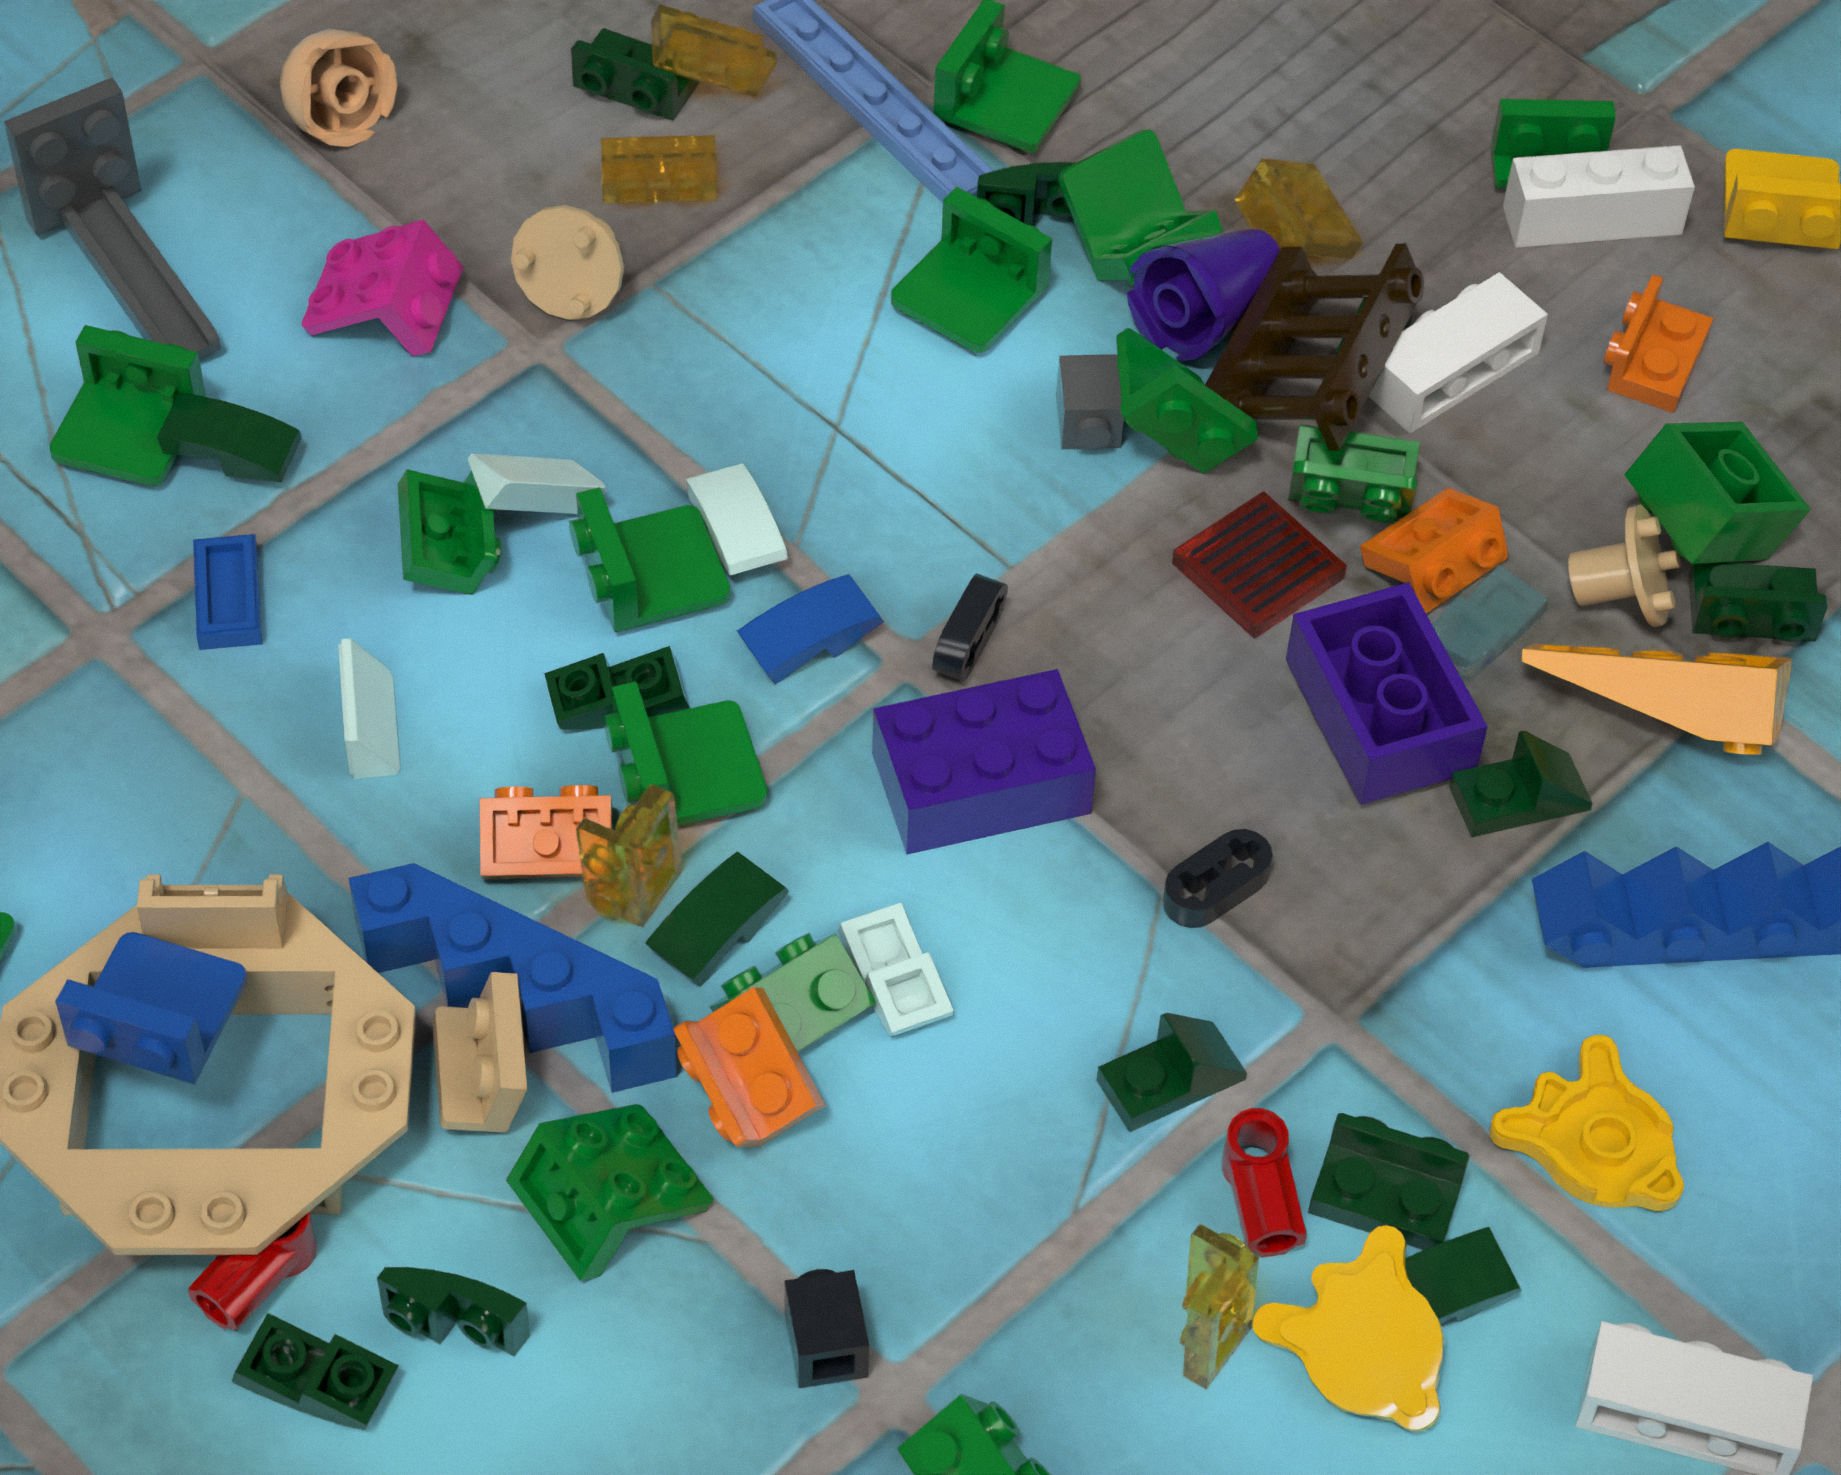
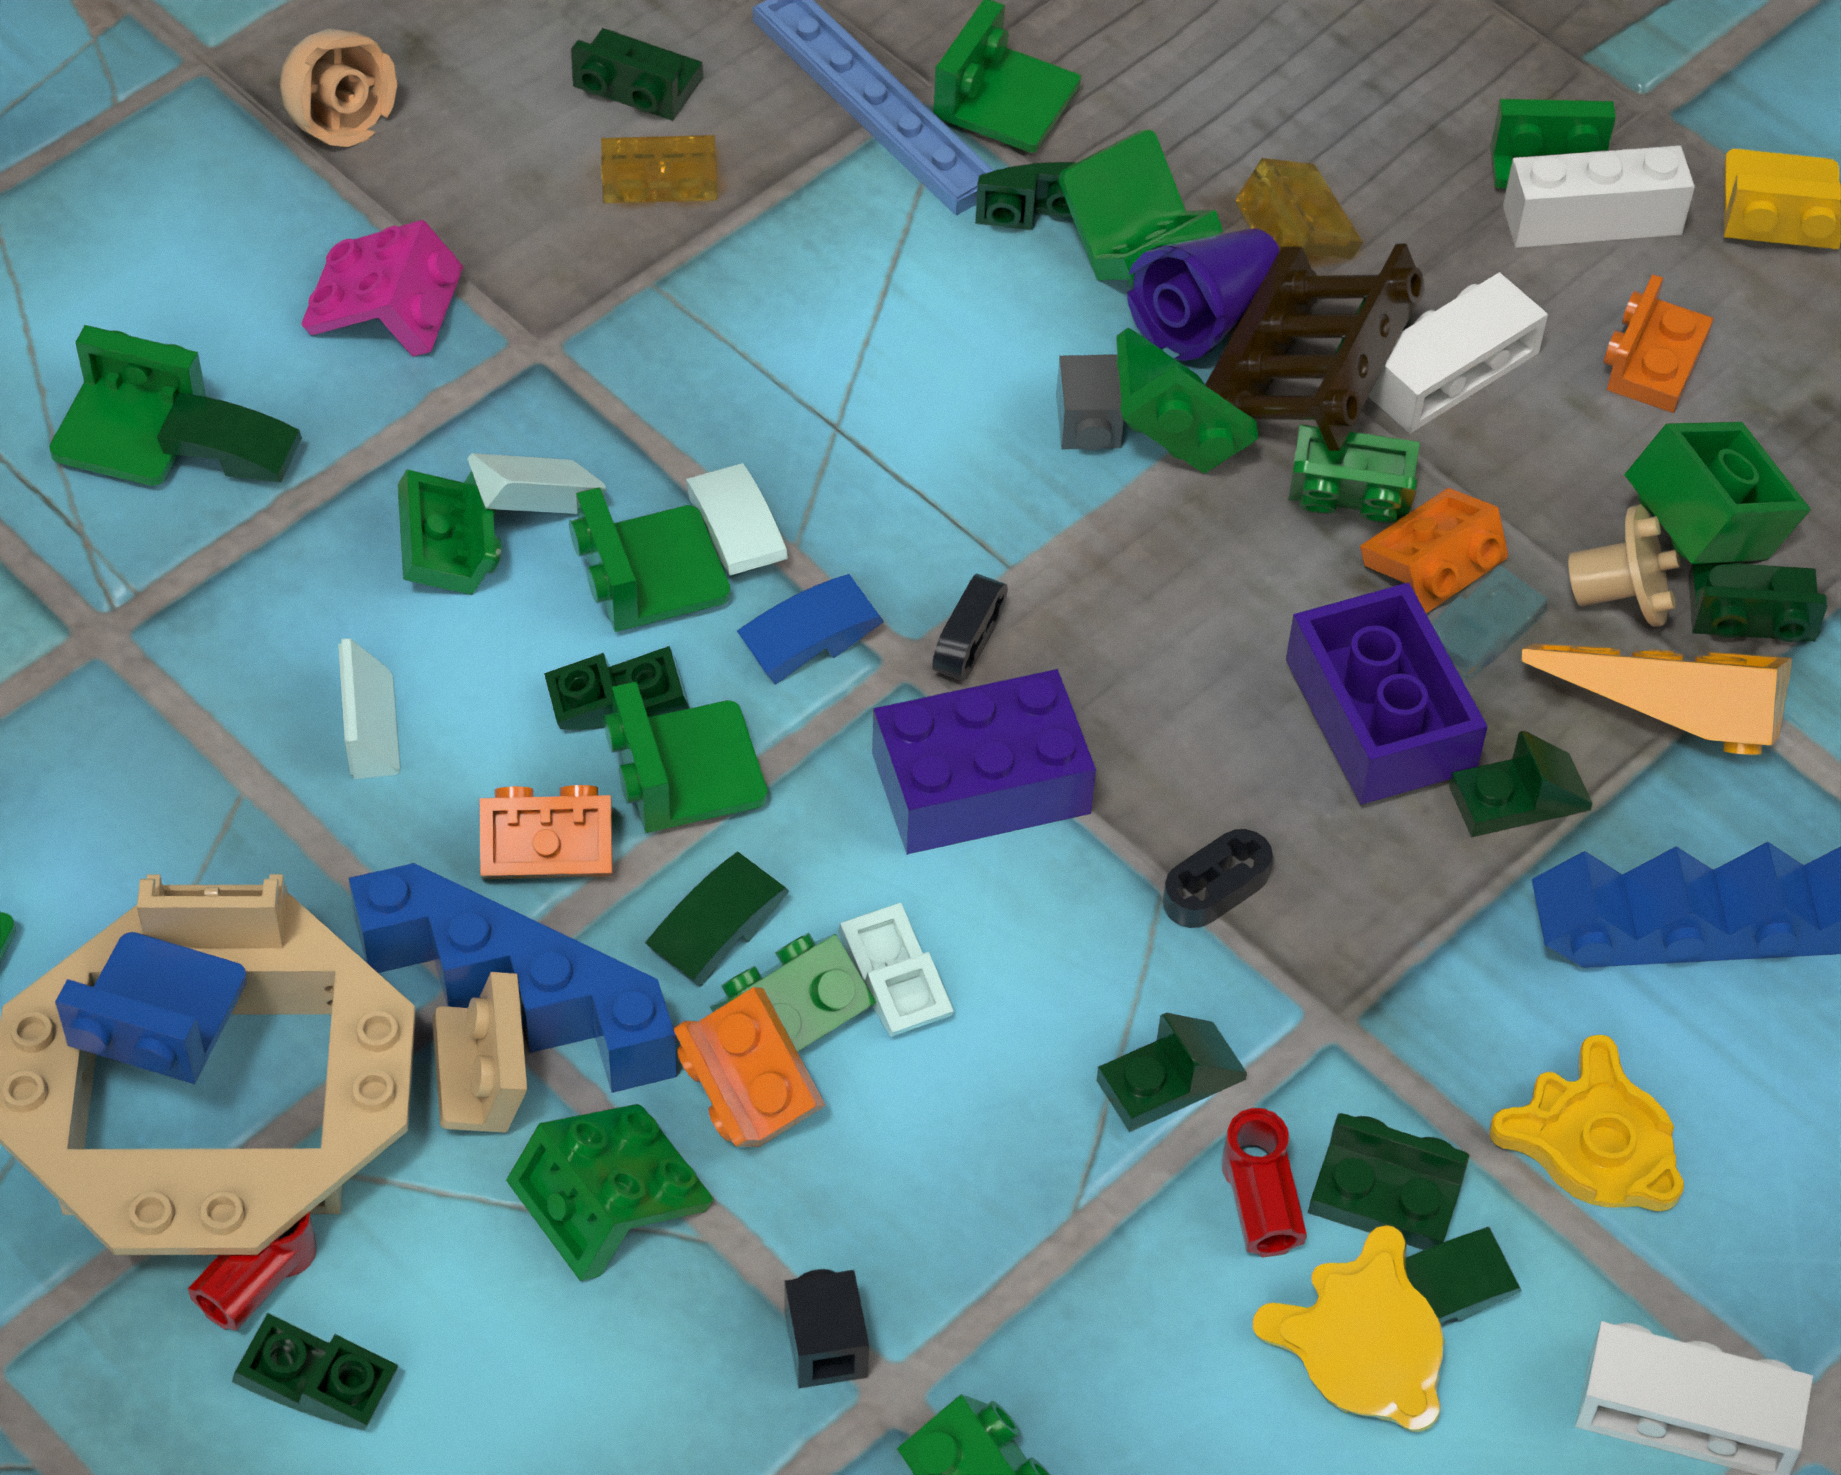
(74, 171): dark grey bracket -> none
(227, 592): blue tile -> none
(437, 1300): dark green slope -> none
(567, 262): tan piece -> none
(637, 863): clear yellow bracket -> none
(710, 51): clear yellow bracket -> none
(977, 274): green bracket -> none
(1217, 1302): clear yellow bracket -> none
(1259, 564): clear red tile -> none

